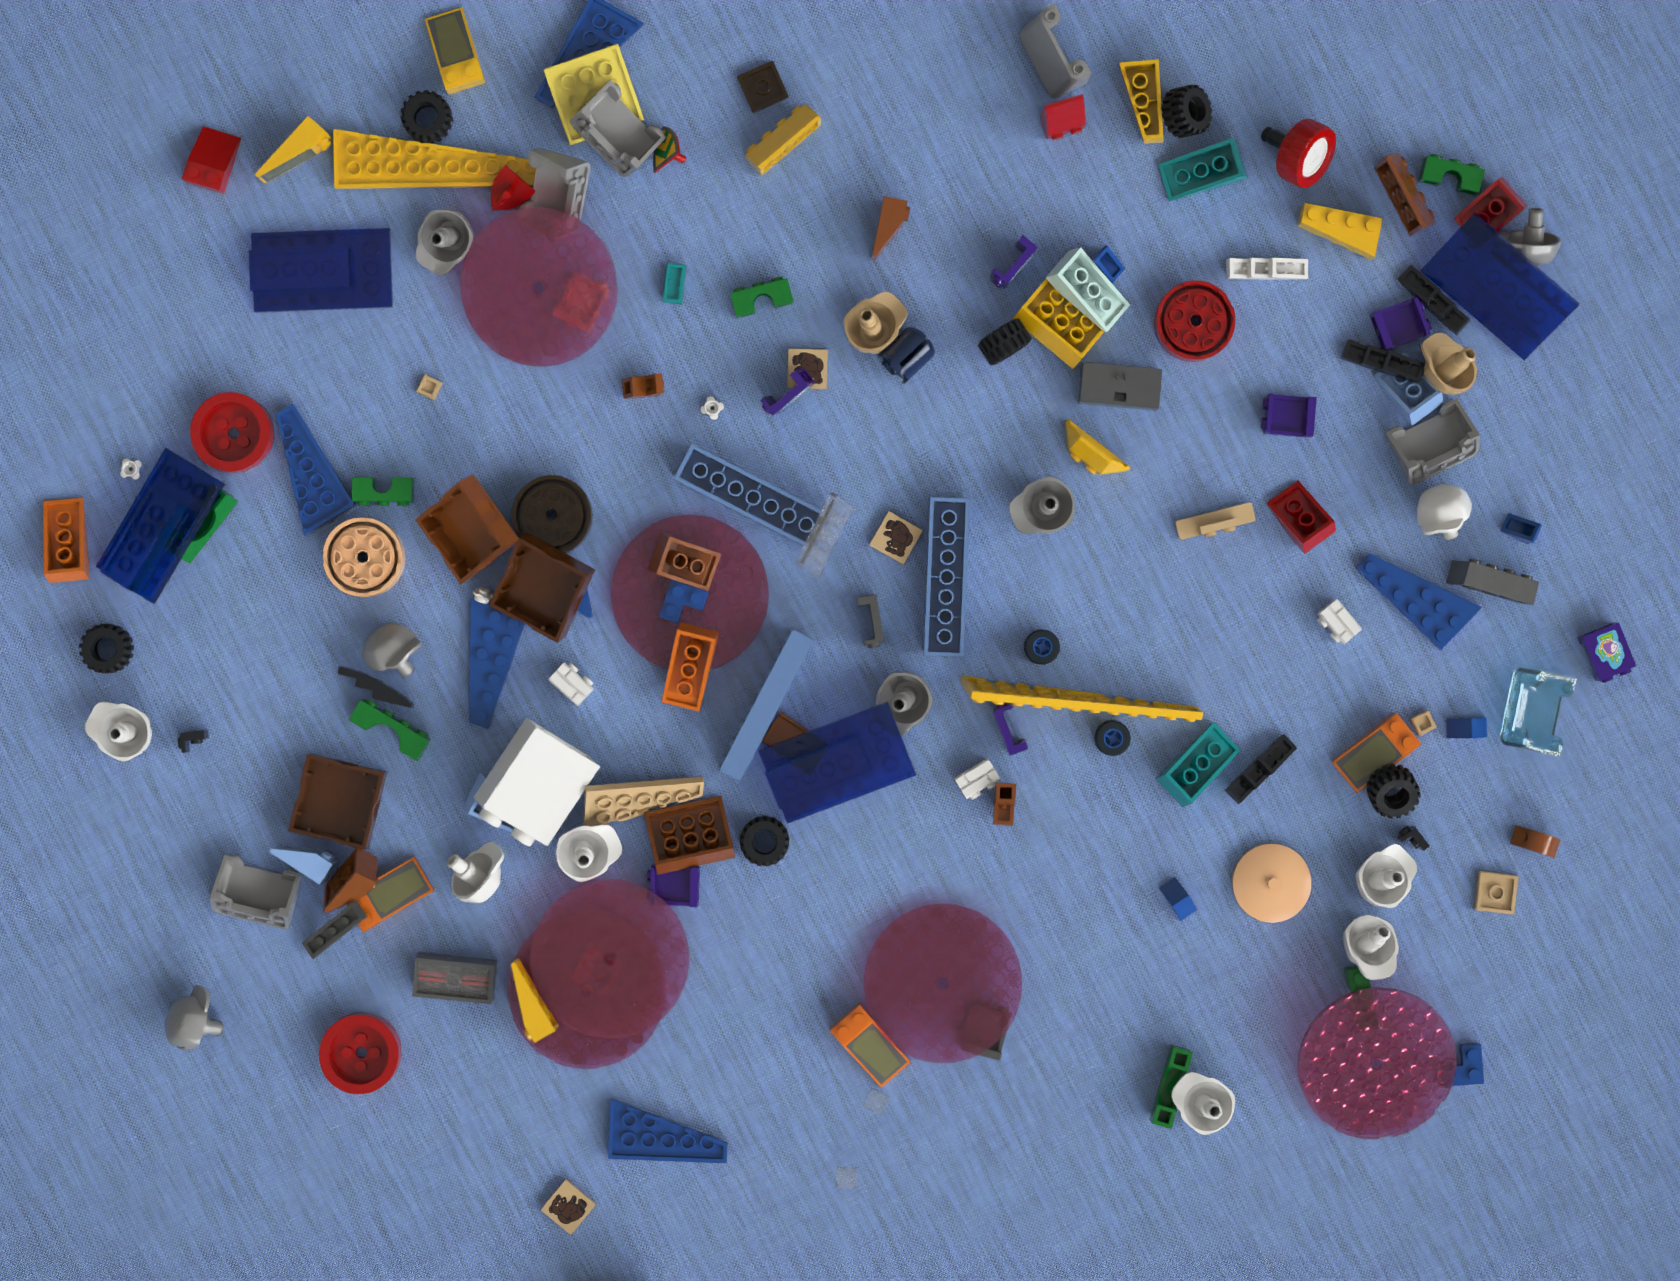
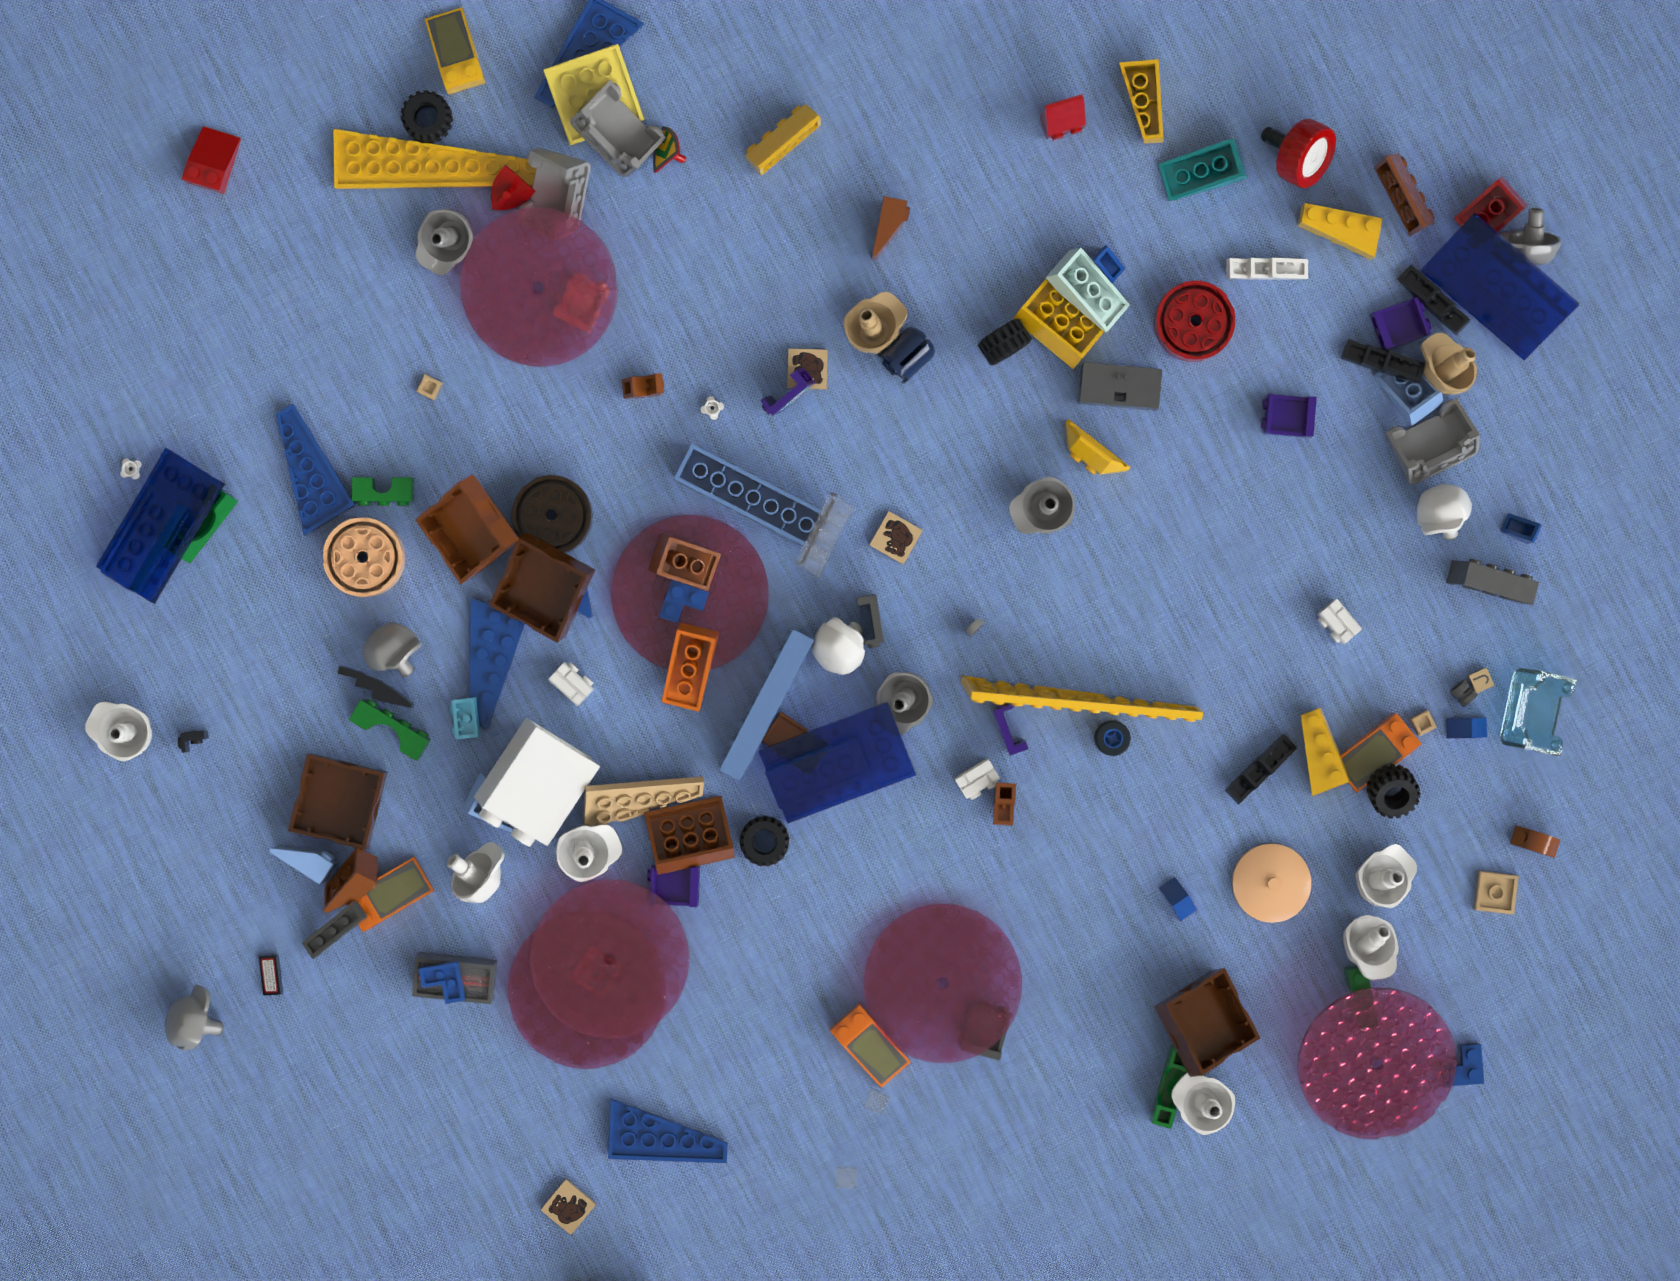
(65, 540): orange slope -> none
(90, 644): black tyre -> none
(215, 420): red brick -> none
(255, 893): light grey windscreen -> none
(271, 975): none -> slope
(300, 146): yellow slope -> none
(321, 270): clear blue piece -> none
(340, 1059): red brick -> none
(448, 976): none -> blue plate
(465, 718): none -> medium azure bracket
(482, 595): white plate -> none
(535, 1014): yellow slope -> none
(674, 283): teal plate -> none
(762, 87): dark brown tile -> none
(777, 290): green arch -> none
(839, 646): none -> white piece
(946, 577): medium blue brick -> none
(974, 627): none -> light grey tile
(1028, 250): dark purple panel -> none
(1041, 647): black wheel -> none
(1047, 57): light grey windscreen -> none
(1186, 111): black tyre -> none
(1198, 765): teal slope -> none
(1207, 1022): none -> reddish brown tile
(1209, 523): tan bracket -> none
(1302, 517): red slope -> none
(1323, 757): none -> yellow wedge
(1416, 838): black bracket -> none
(1425, 605): blue wing -> none
(1463, 693): none -> dark grey wheel
(1468, 176): green arch -> none
(1480, 680): none -> tan tile
(1608, 652): dark purple panel -> none

